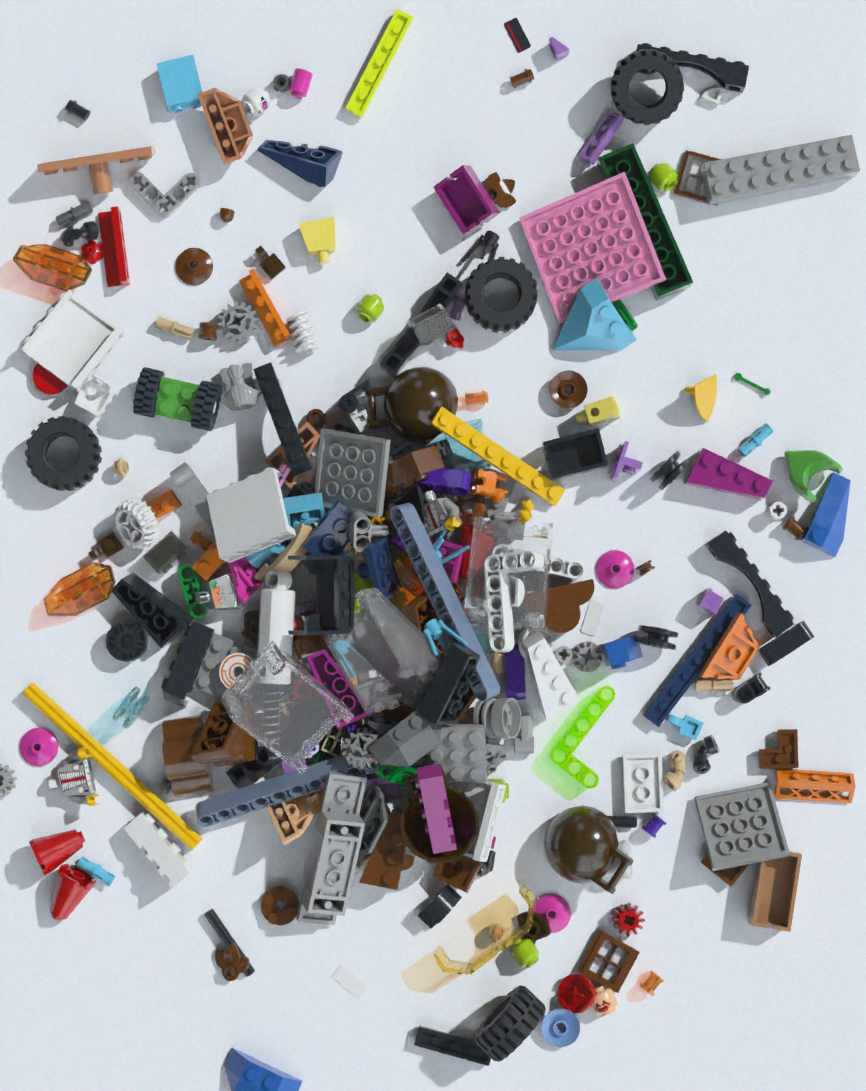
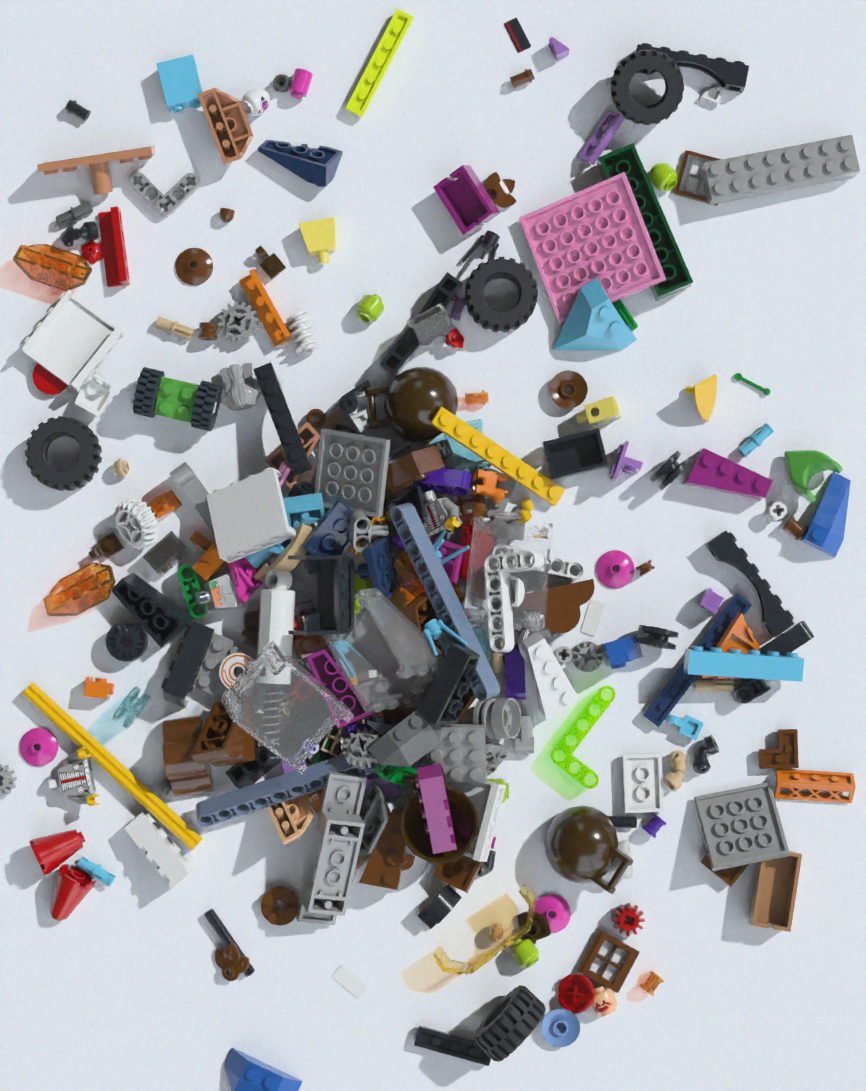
(98, 688): none -> orange brick
(743, 665): none -> medium azure brick

